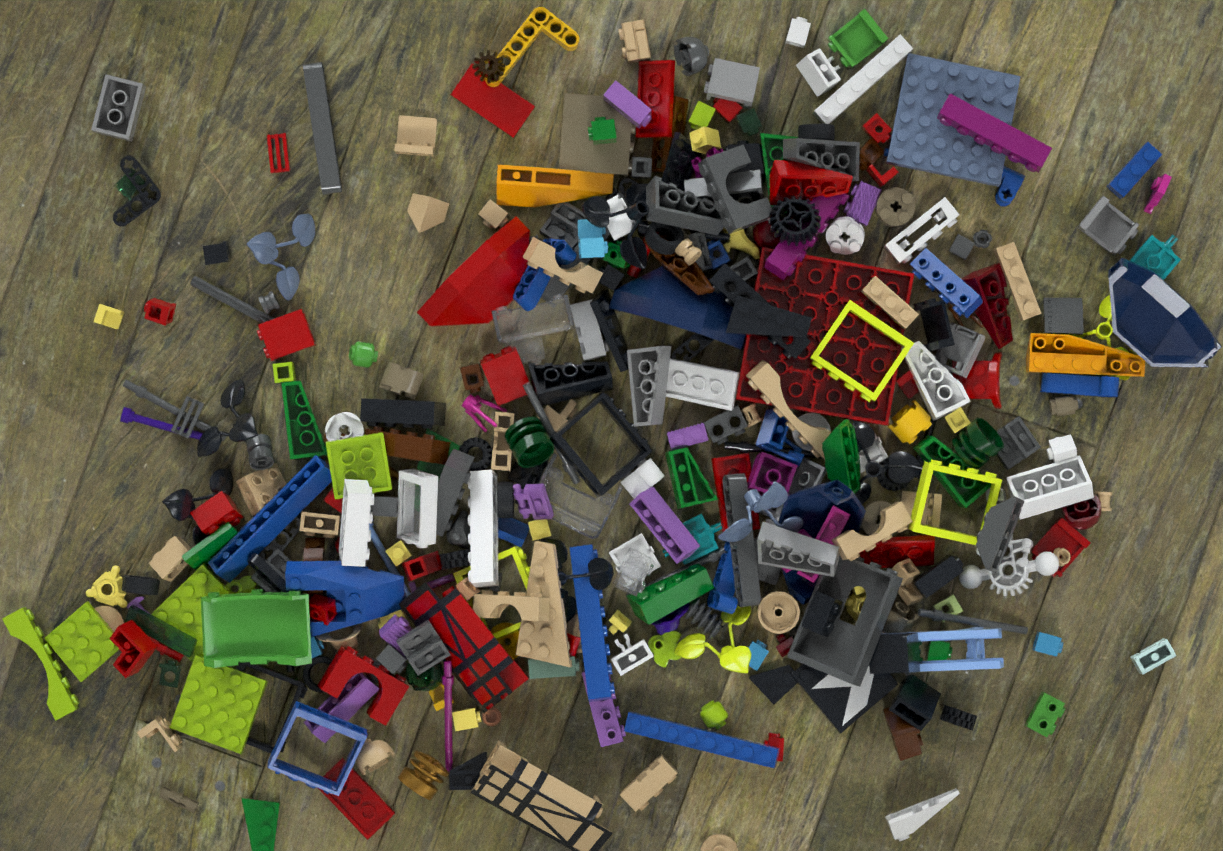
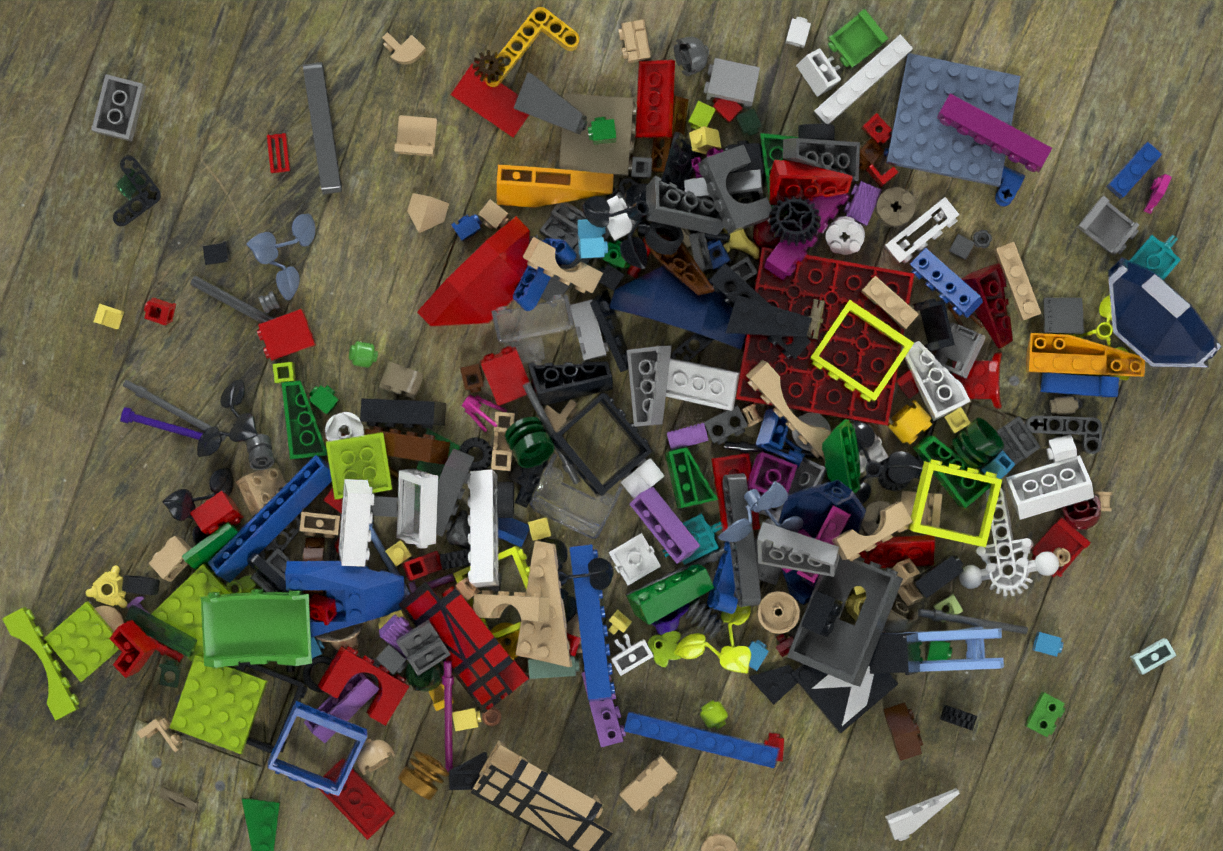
(179, 417): dark grey tile -> none
(324, 398): none -> green brick
(406, 53): none -> tan brick
(467, 226): none -> blue brick
(538, 501): medium lavender plate -> none
(545, 104): none -> dark grey slope
(628, 105): medium lavender brick -> none
(633, 572): clear brick -> none
(688, 251): tan wheel -> none
(816, 315): none -> dark tan pin
(915, 701): black brick -> none
(997, 532): dark grey wedge -> none
(999, 465): none -> dark azure brick
(1063, 422): none -> dark grey beam

